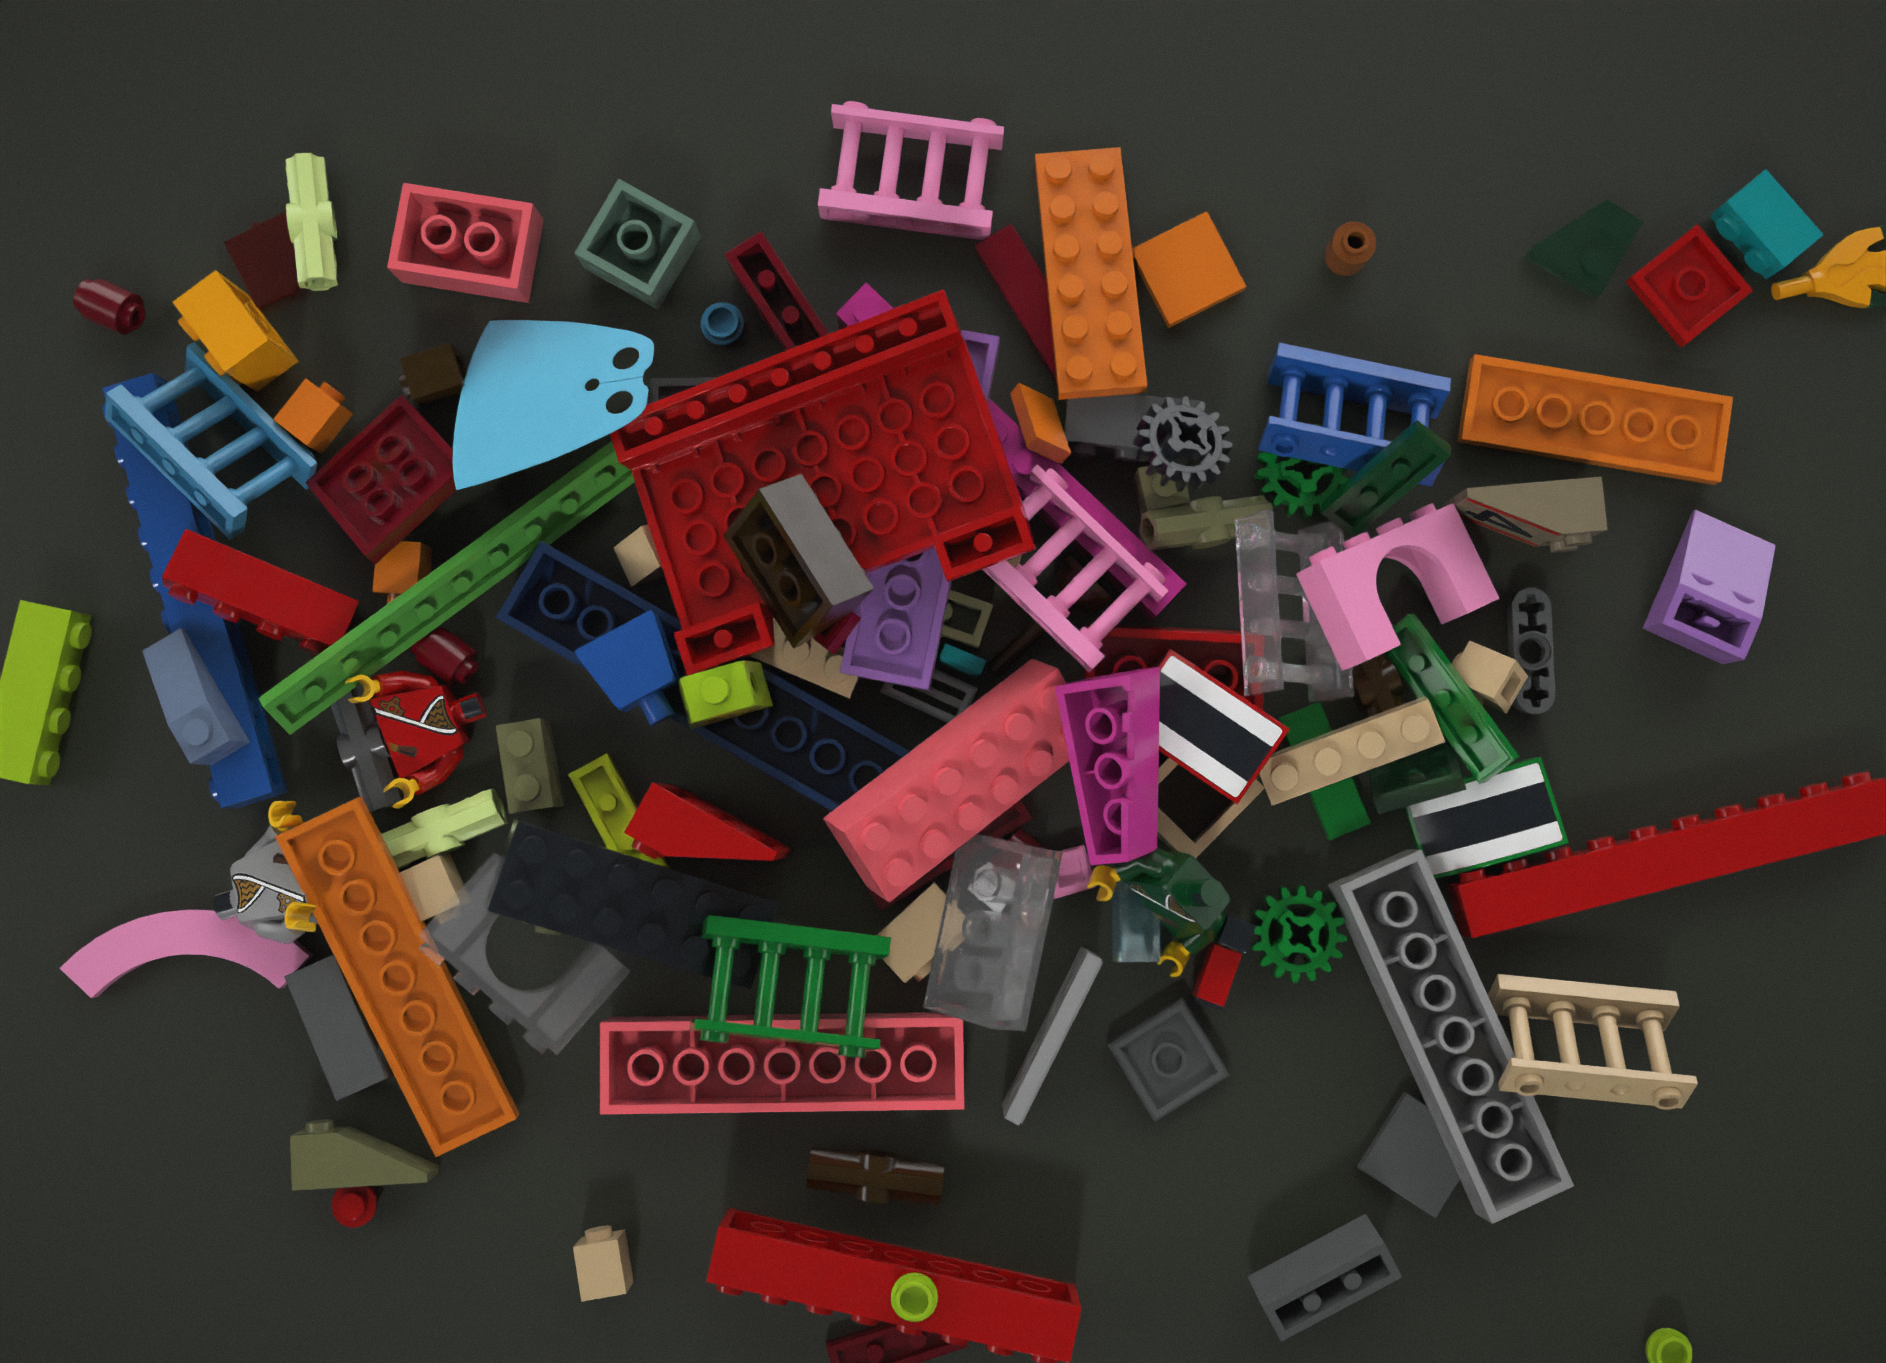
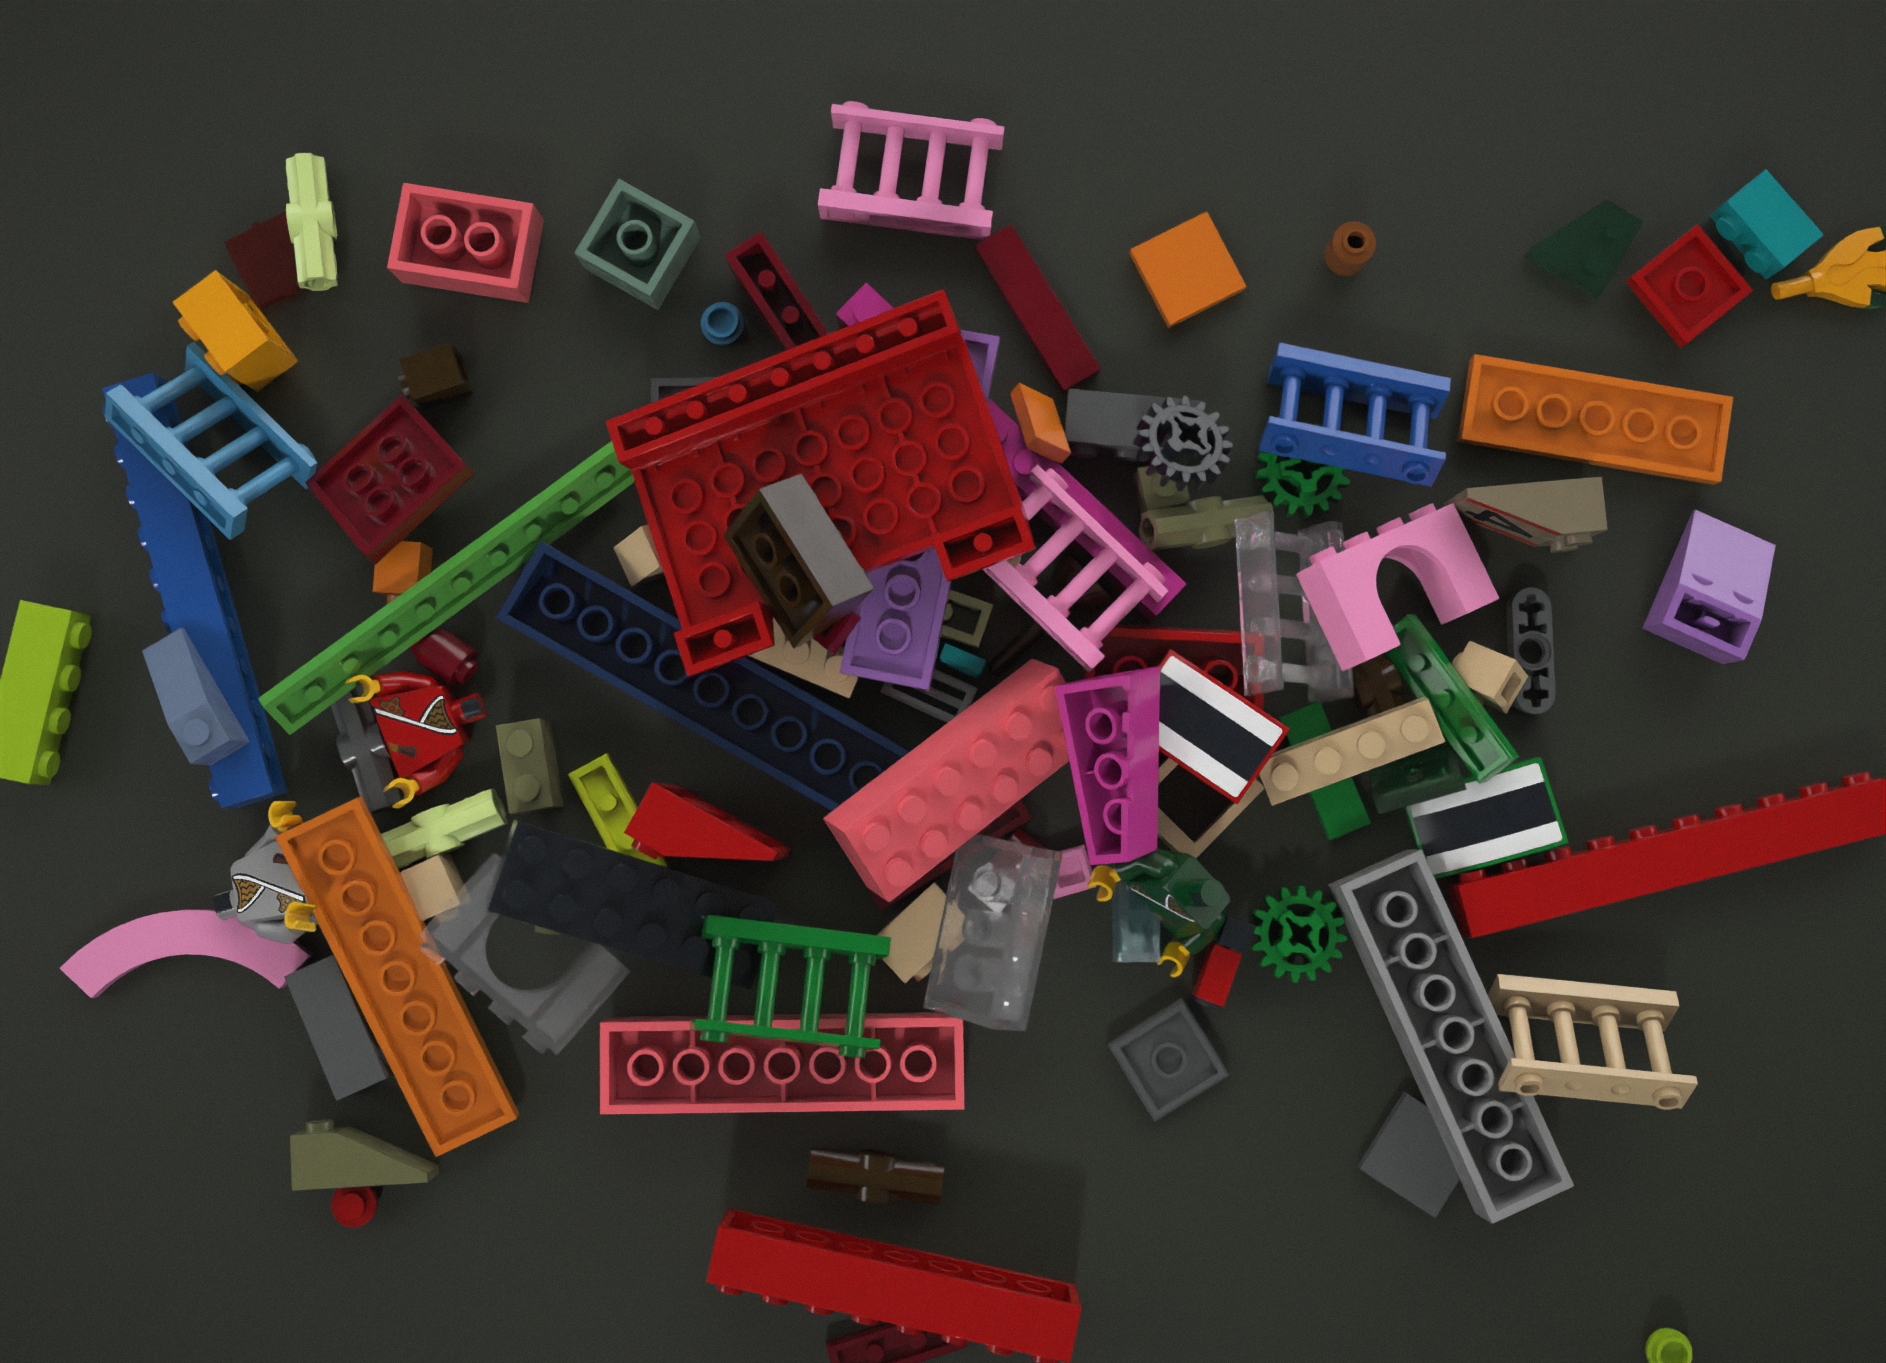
(109, 305): dark red brick -> none
(257, 593): red brick -> none
(314, 414): orange brick -> none
(530, 398): medium azure piece -> none
(603, 1263): tan brick -> none
(634, 666): blue torso -> none
(724, 693): lime torso -> none
(914, 1297): lime plate -> none
(1051, 1035): light grey tile -> none
(1090, 274): orange plate -> none
(1324, 1277): dark grey brick -> none
(1386, 478): dark green plate -> none

